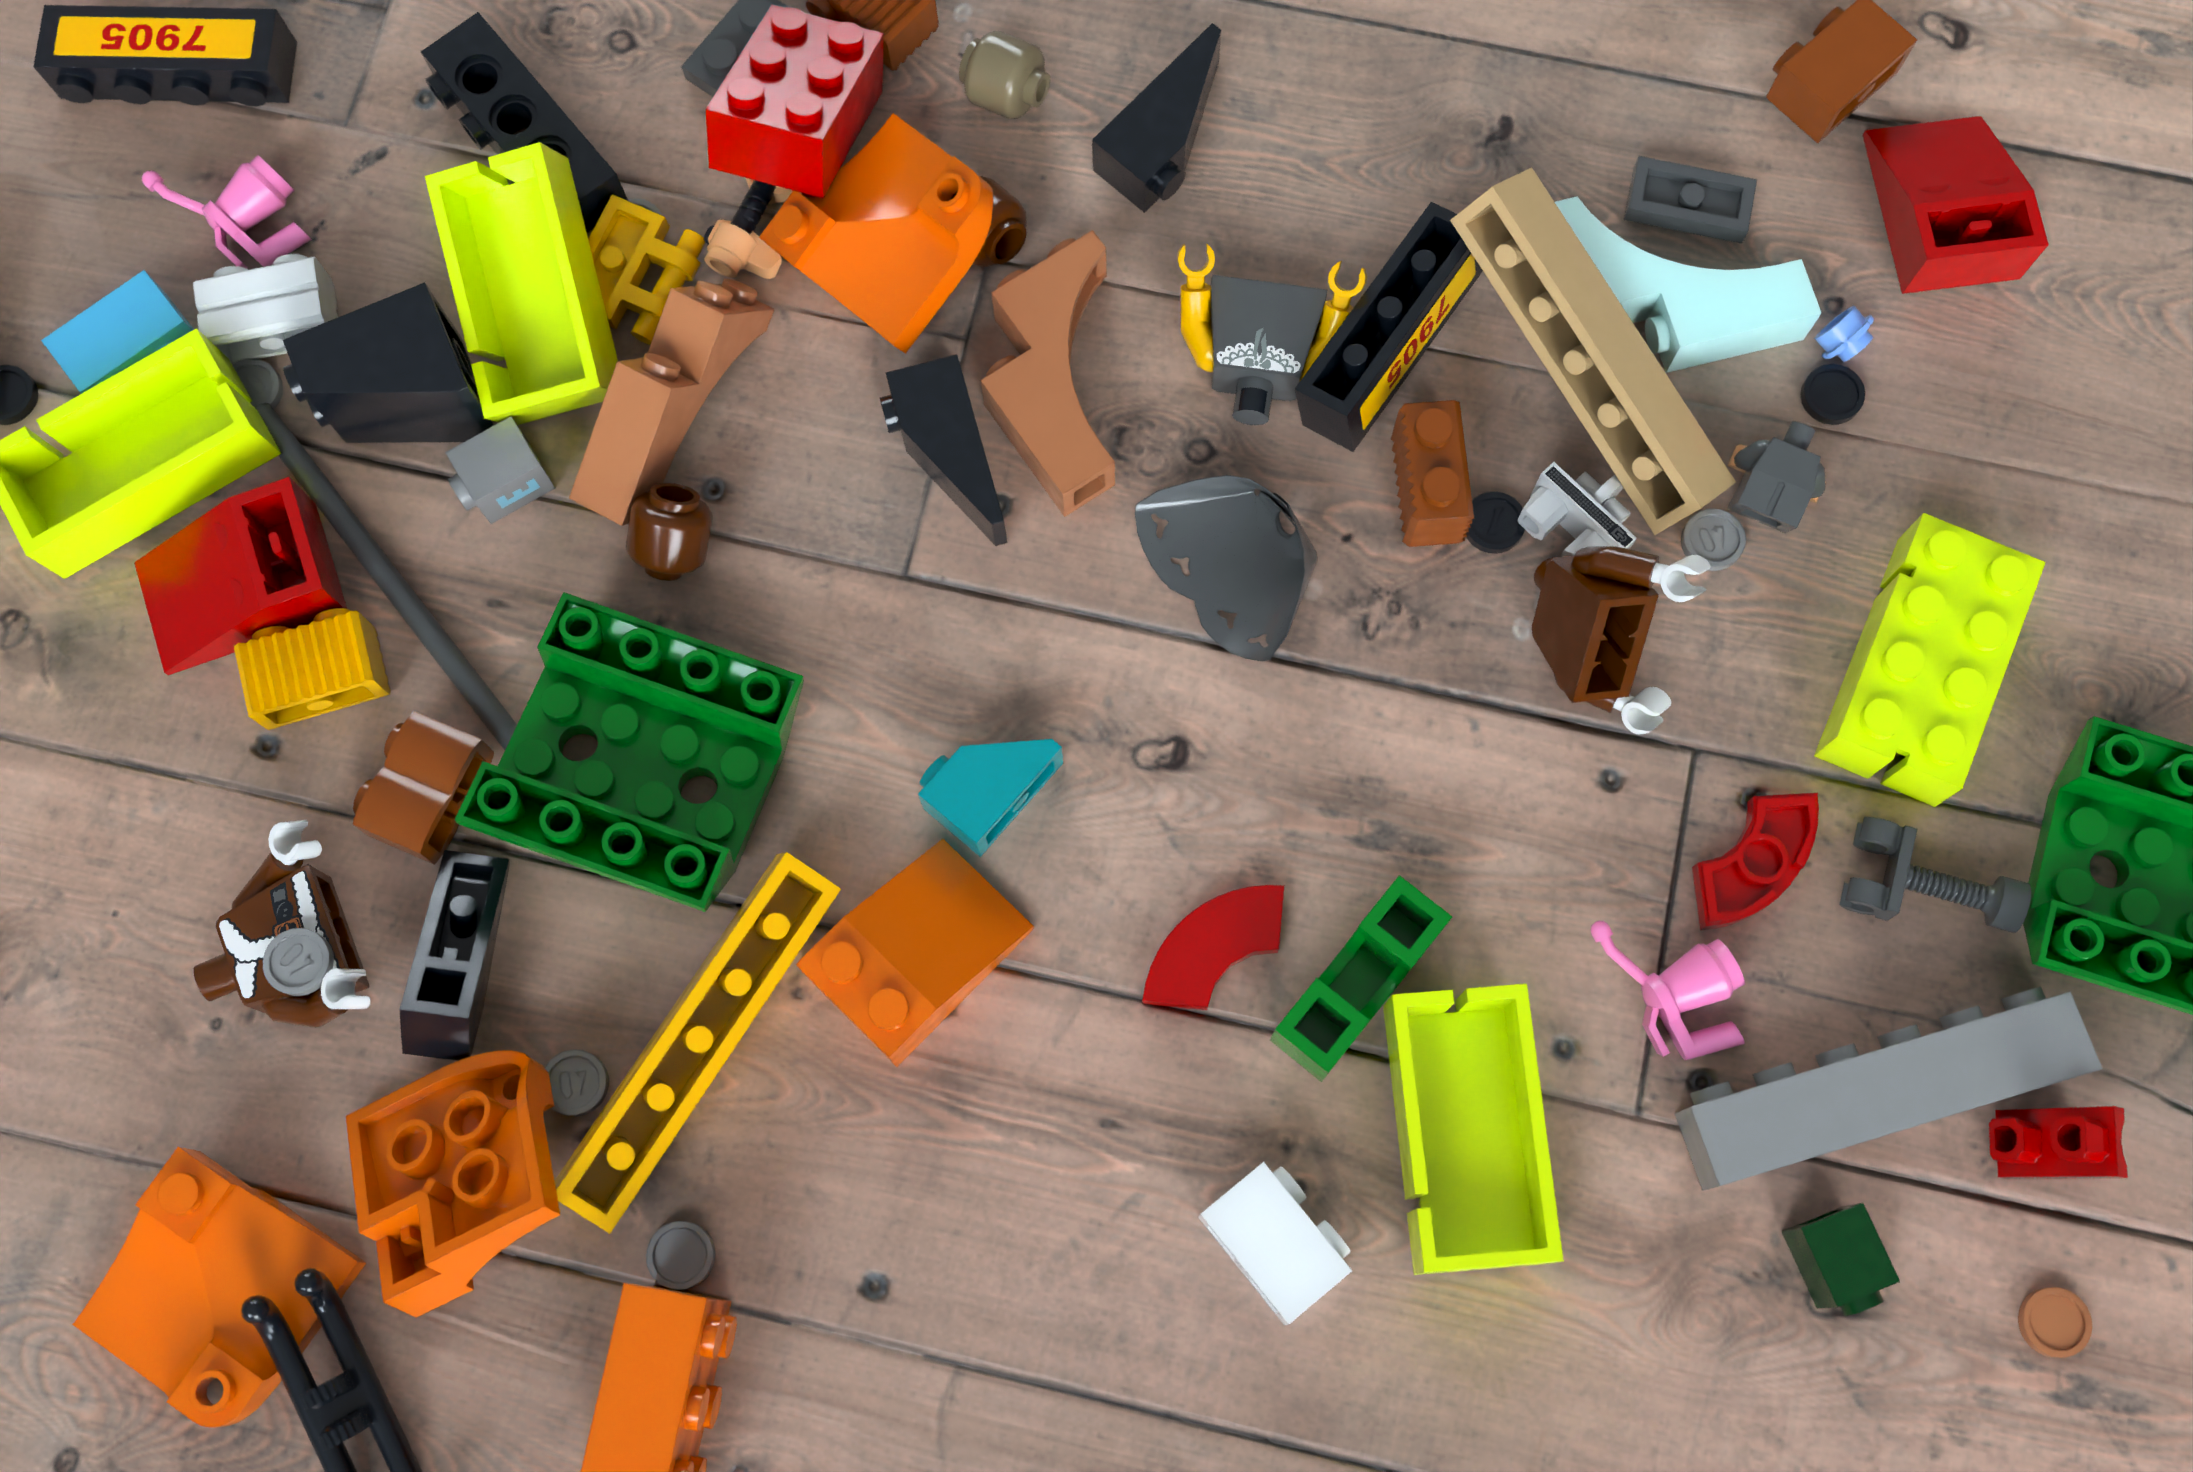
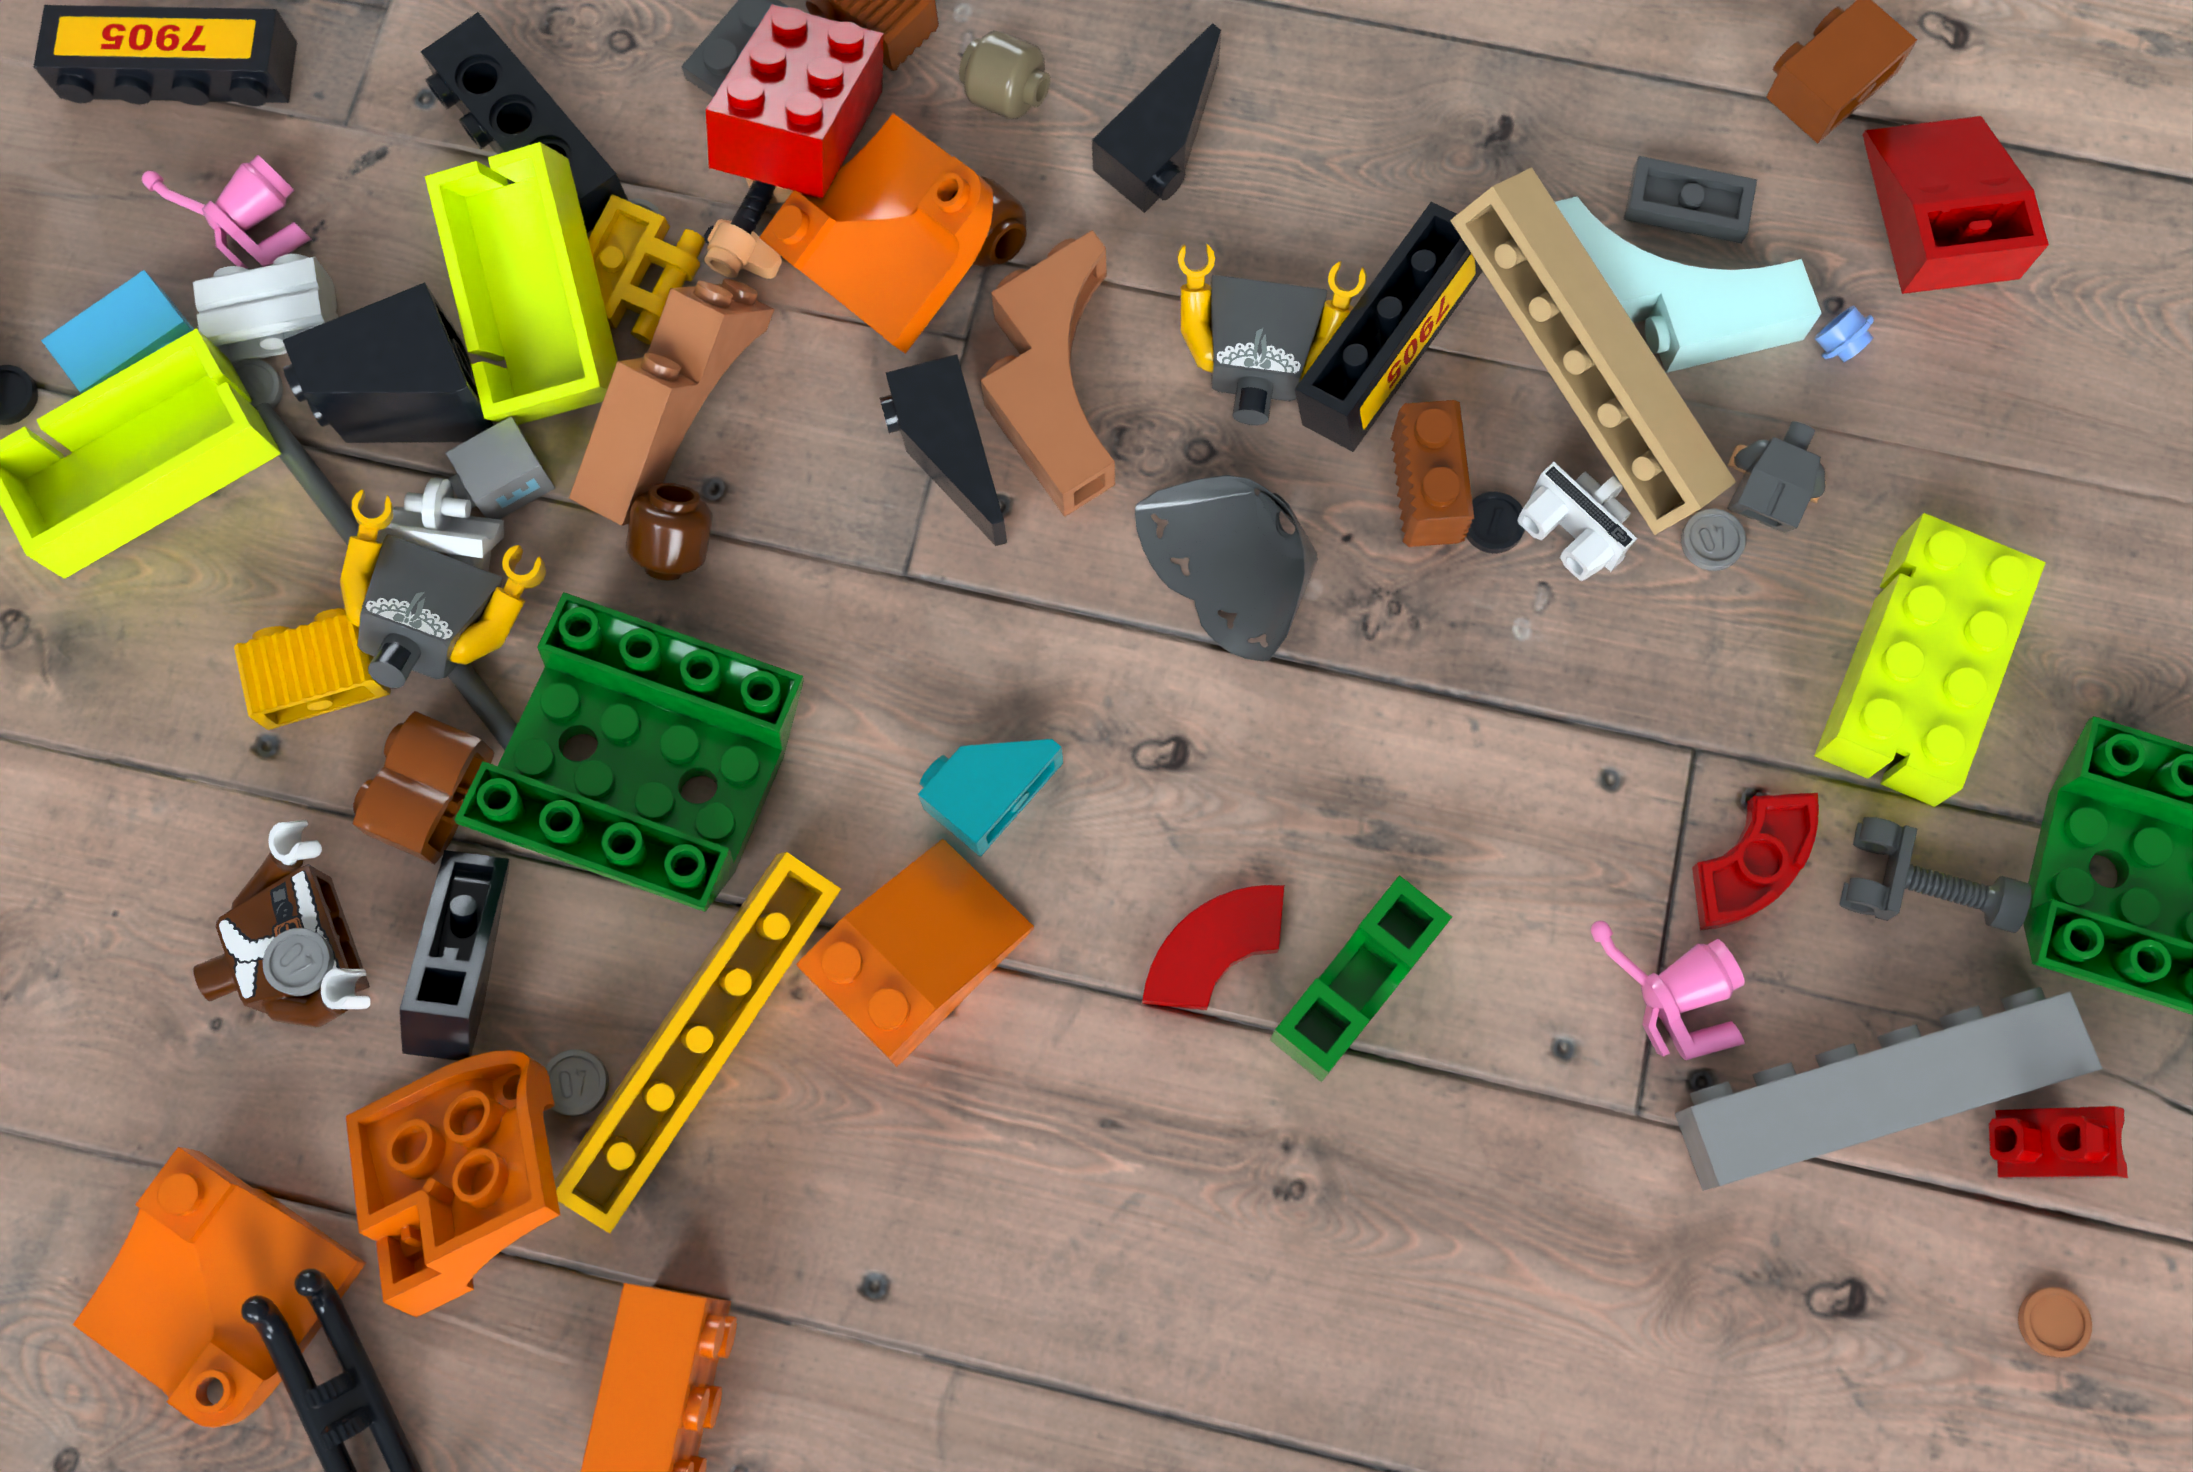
(237, 571): red slope -> none
(422, 606): none -> torso
(445, 525): none -> white hips
(680, 1255): light grey piece -> none
(1277, 1242): white brick -> none
(1472, 1130): neon yellow piece -> none
(1596, 623): reddish brown torso -> none
(1832, 394): black piece -> none
(1842, 1259): dark green brick -> none

